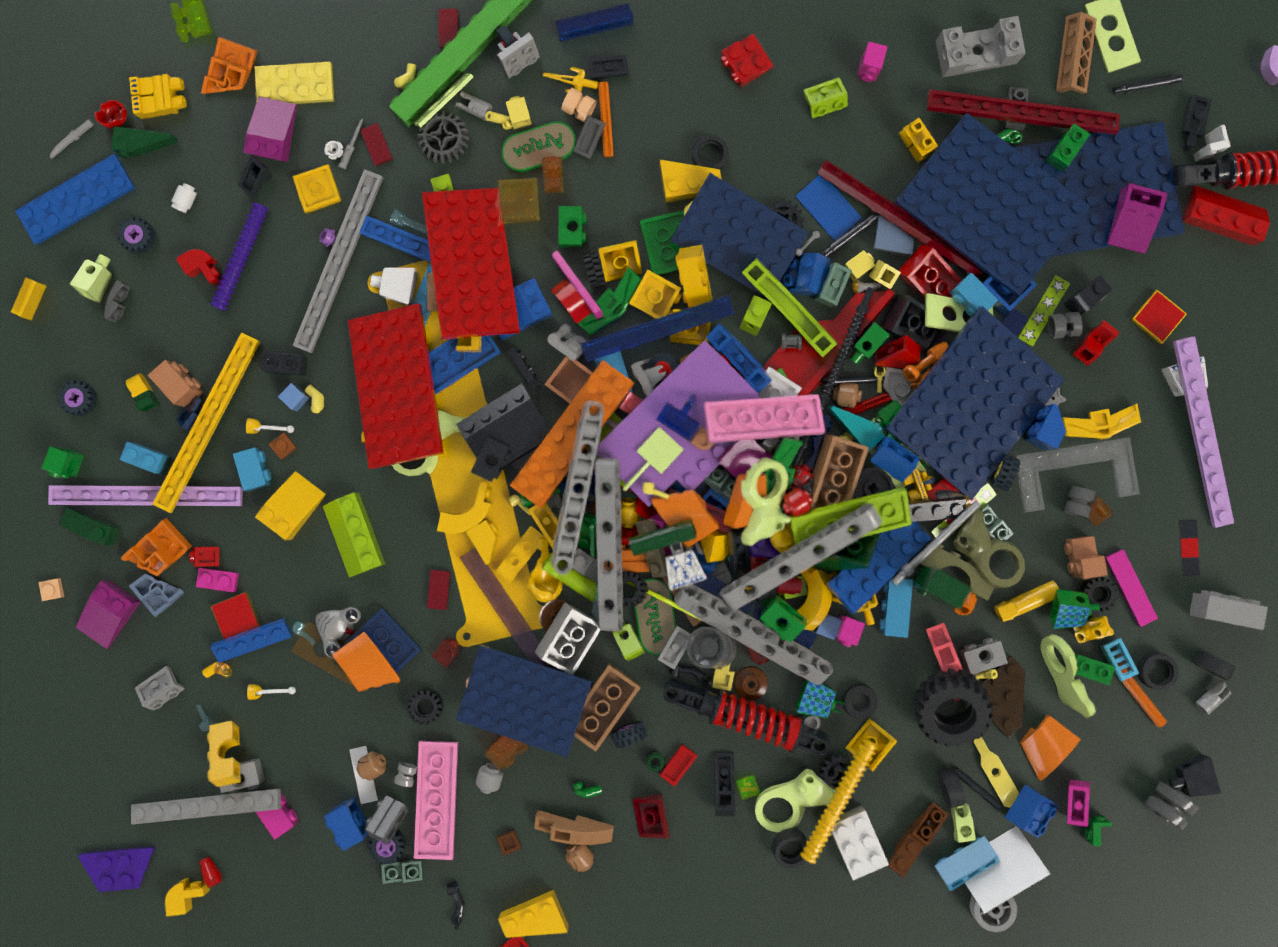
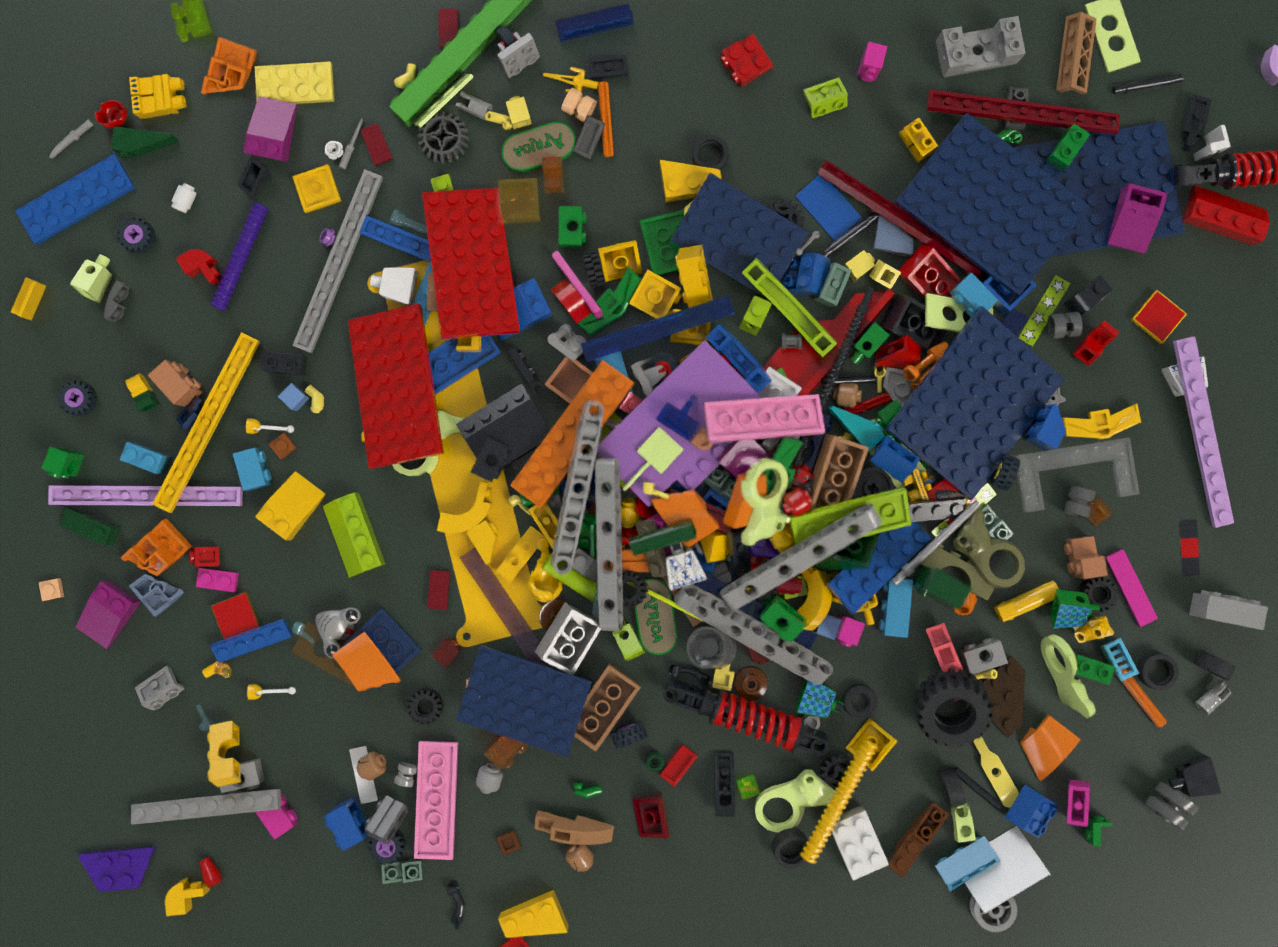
(674, 647): light grey plate -> none
(858, 286): light grey piece -> none

